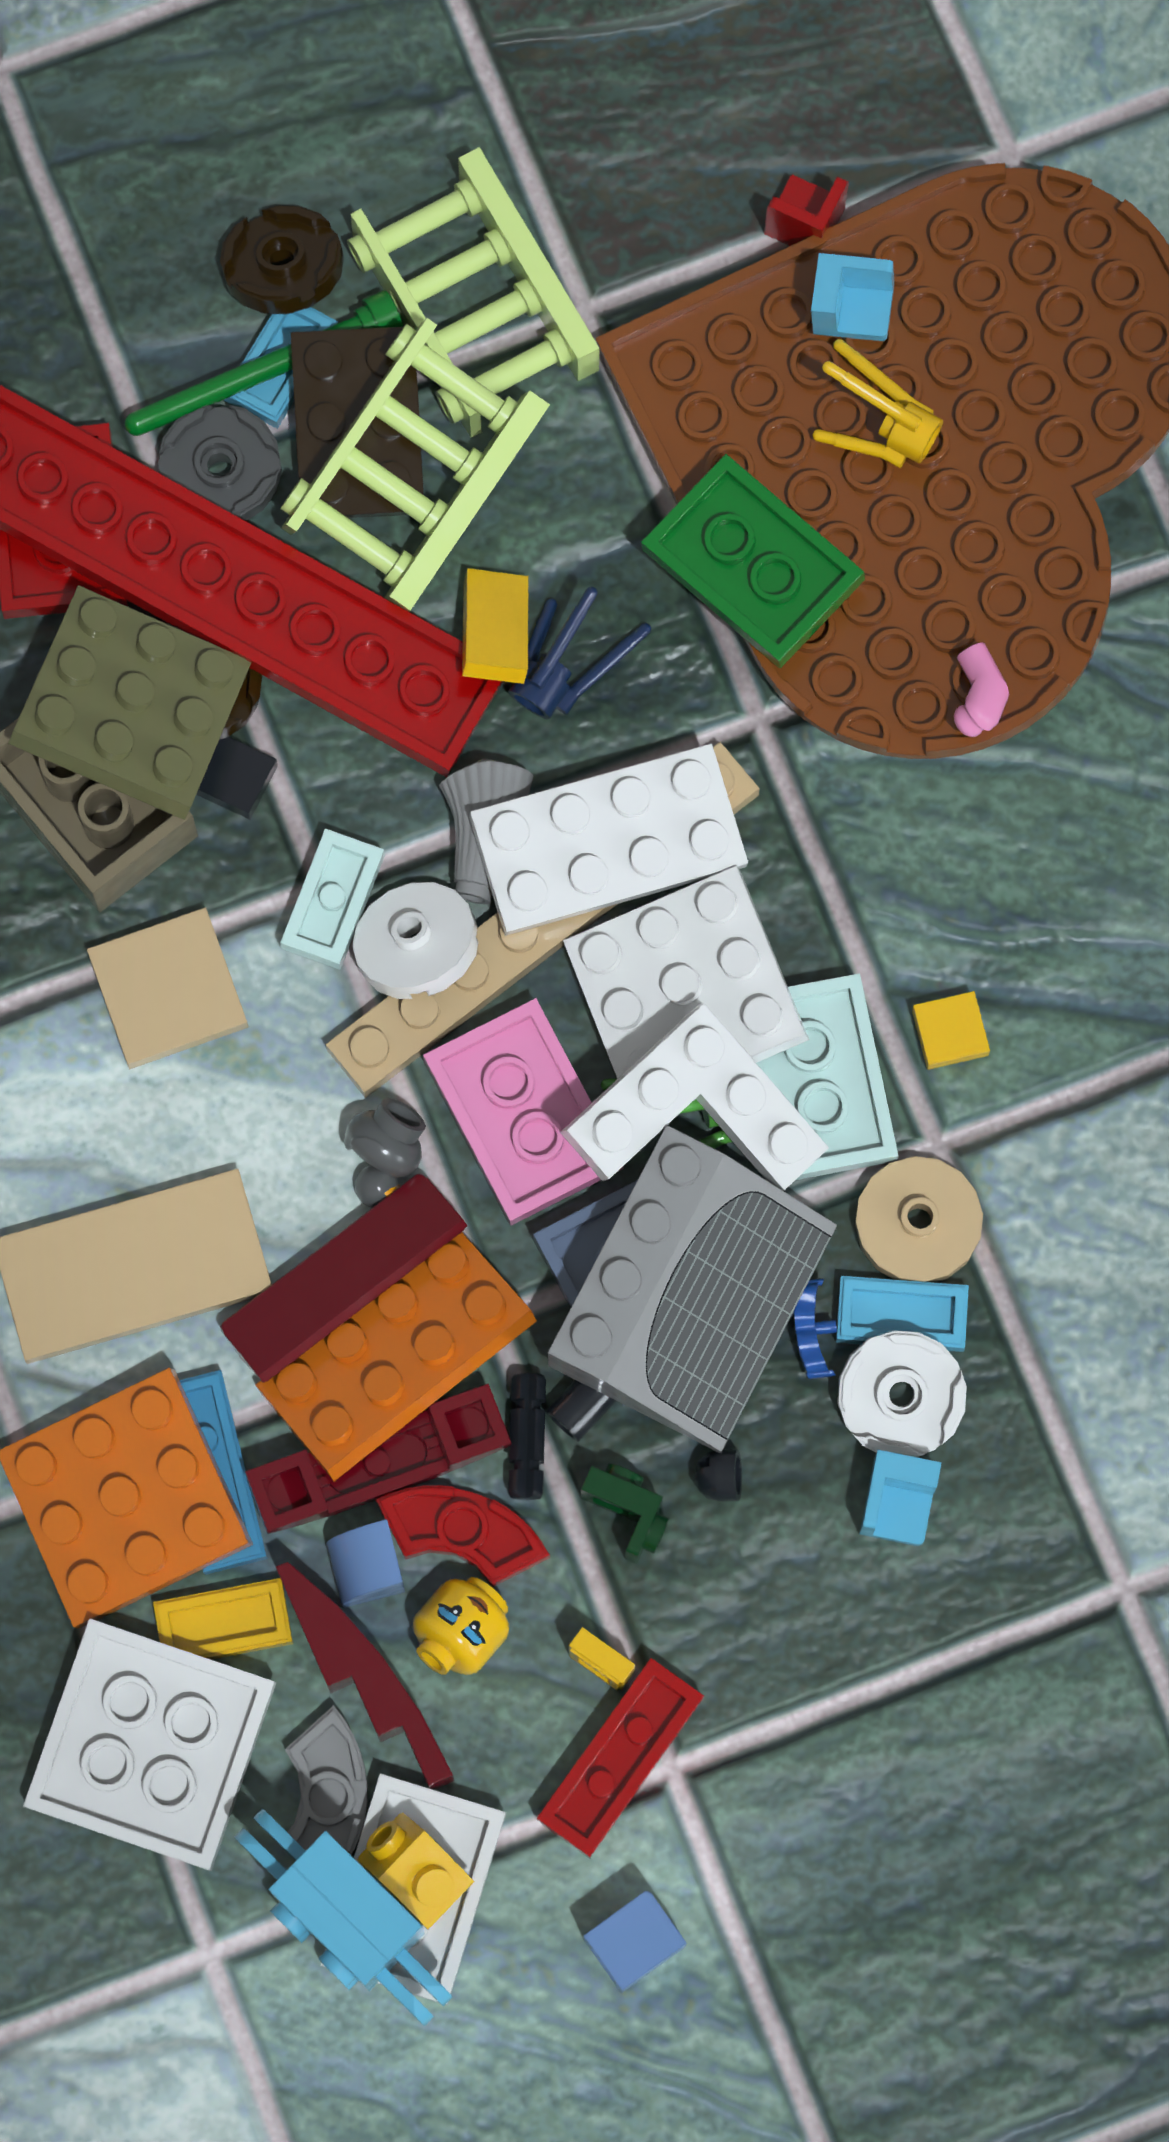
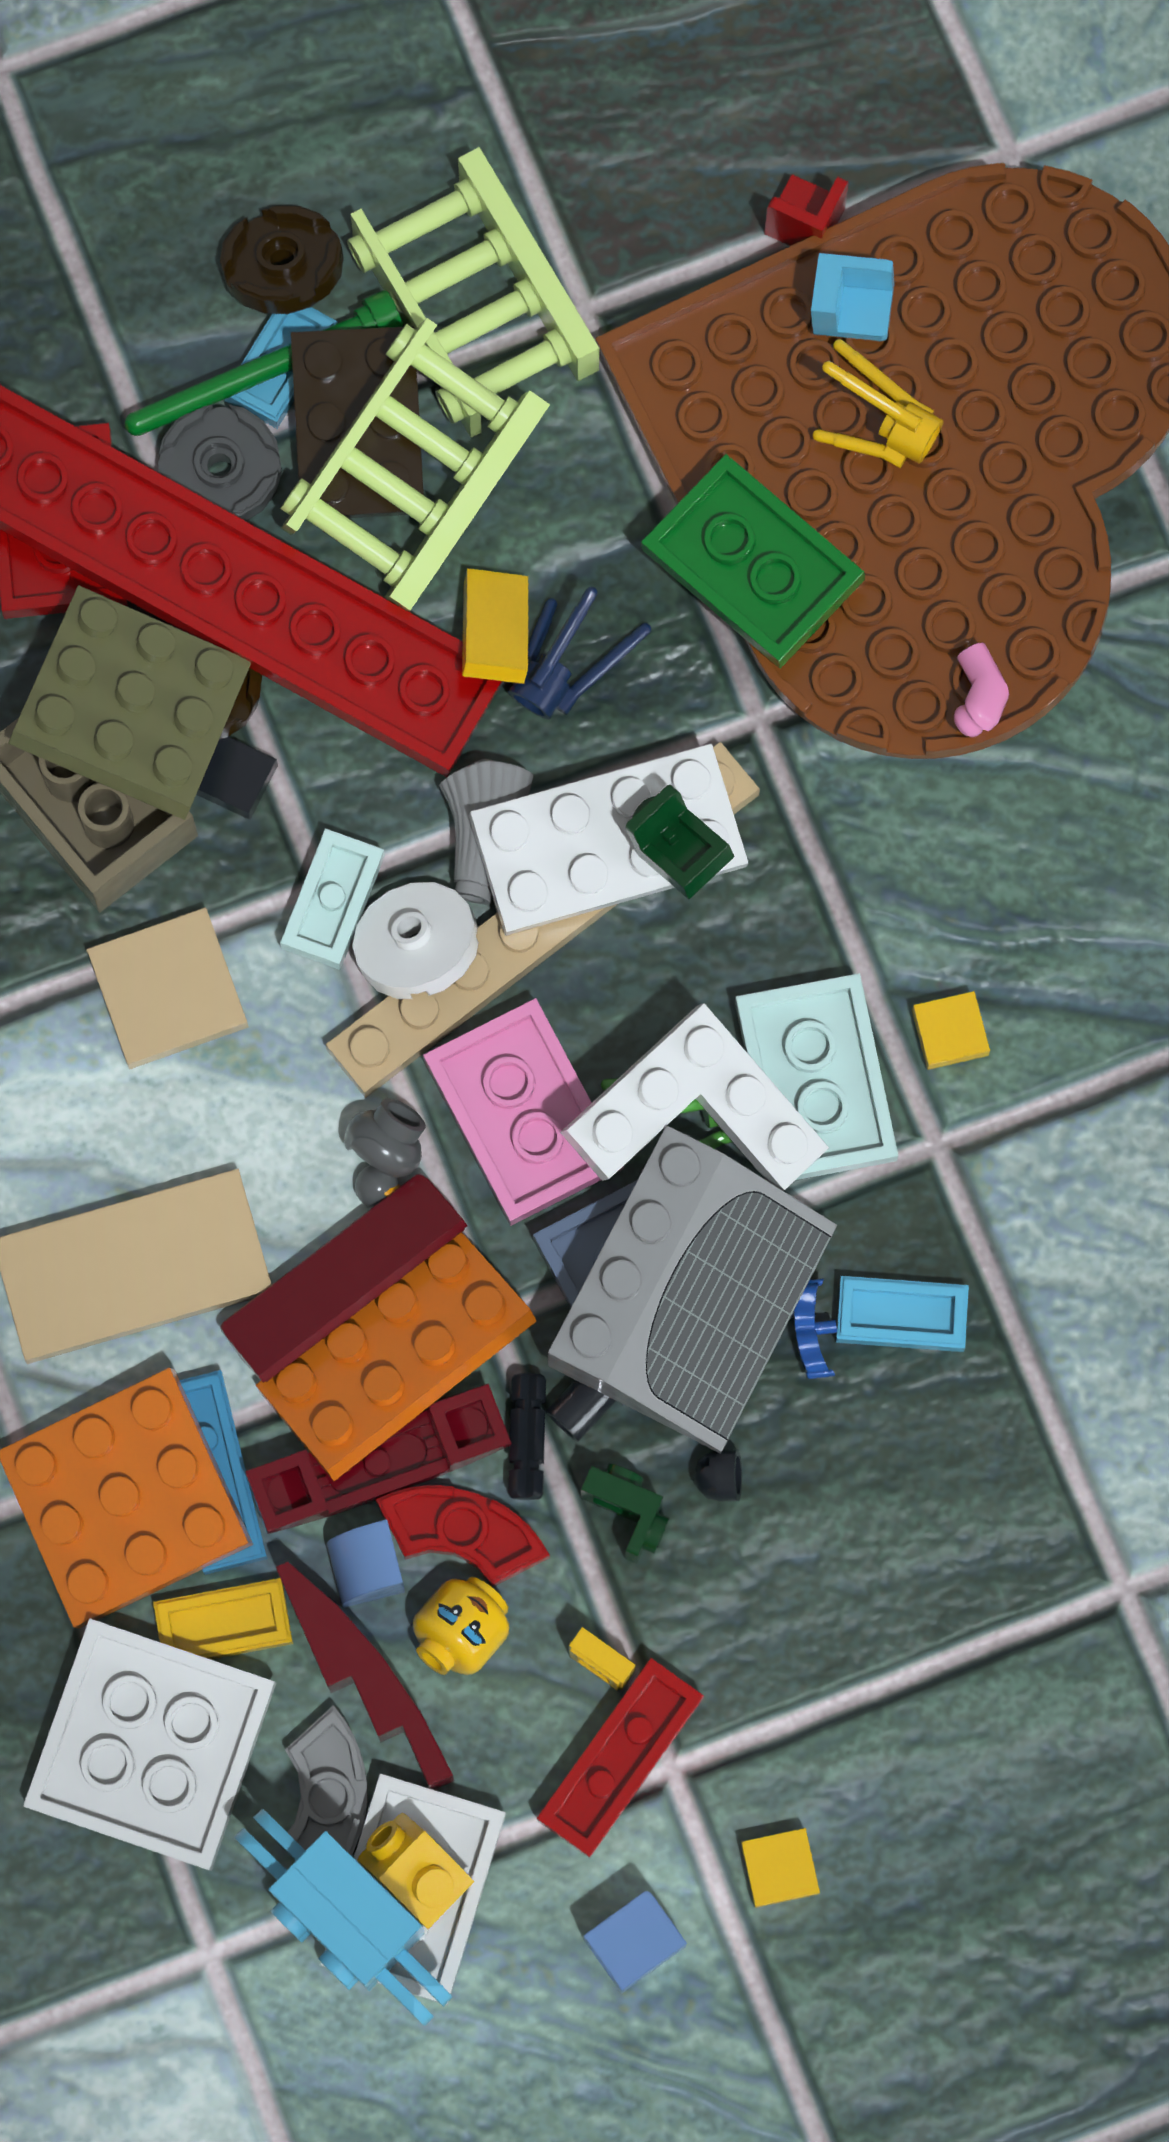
(677, 842): none -> dark green bracket
(684, 952): white plate -> none
(780, 1868): none -> yellow tile
(899, 1497): medium azure panel -> none
(912, 1252): tan plate -> none
(936, 1399): white plate -> none

